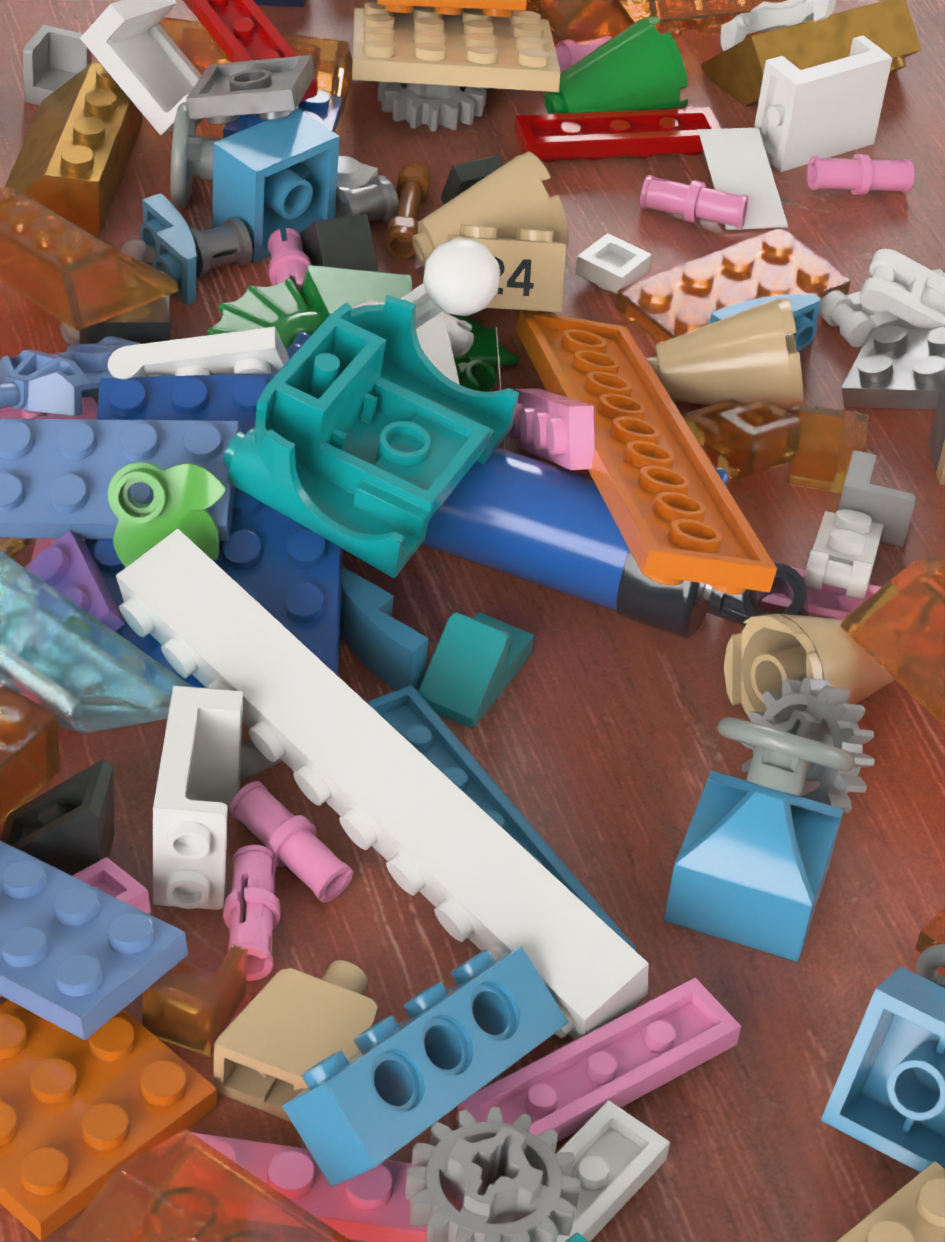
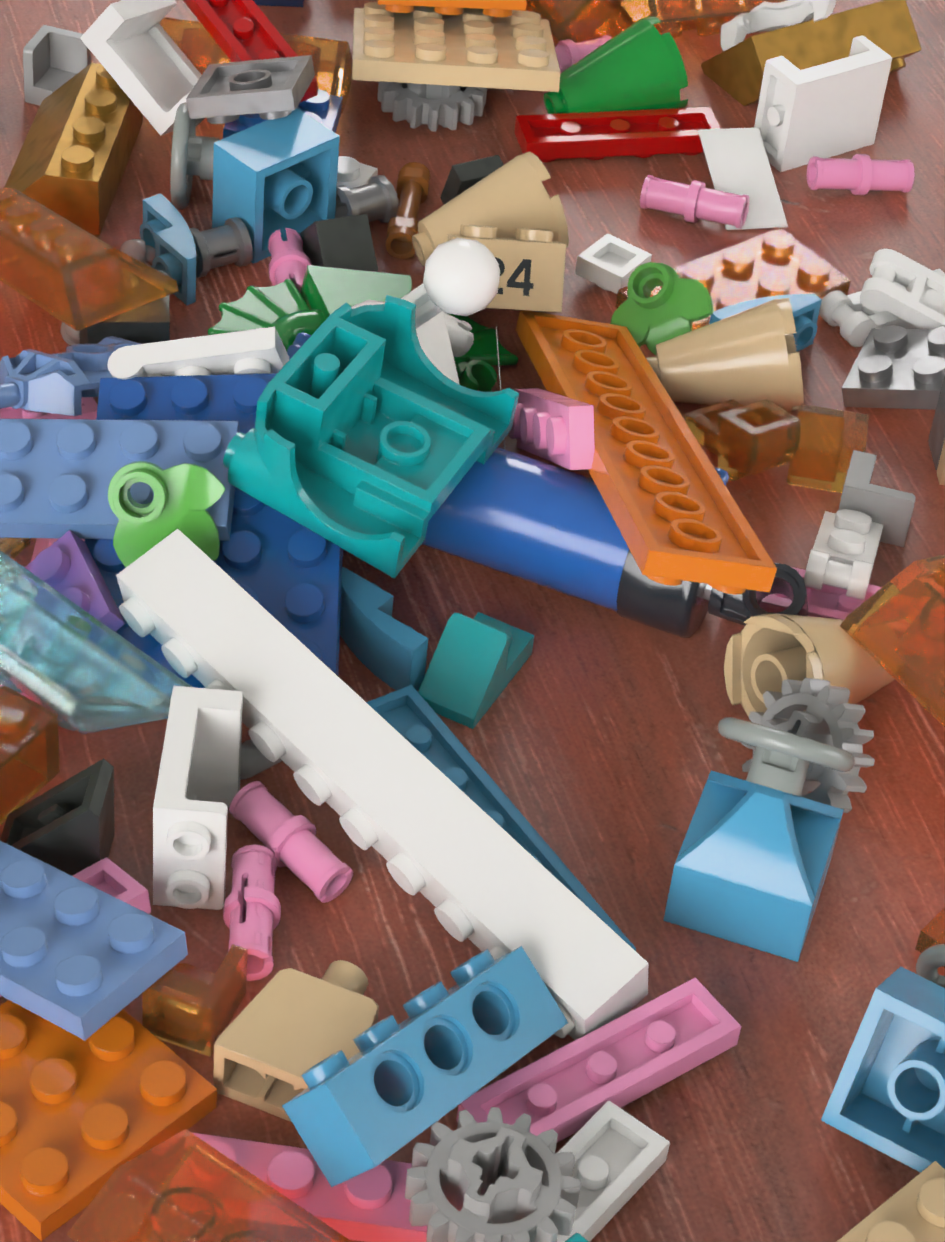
(666, 313): none -> bright green plate

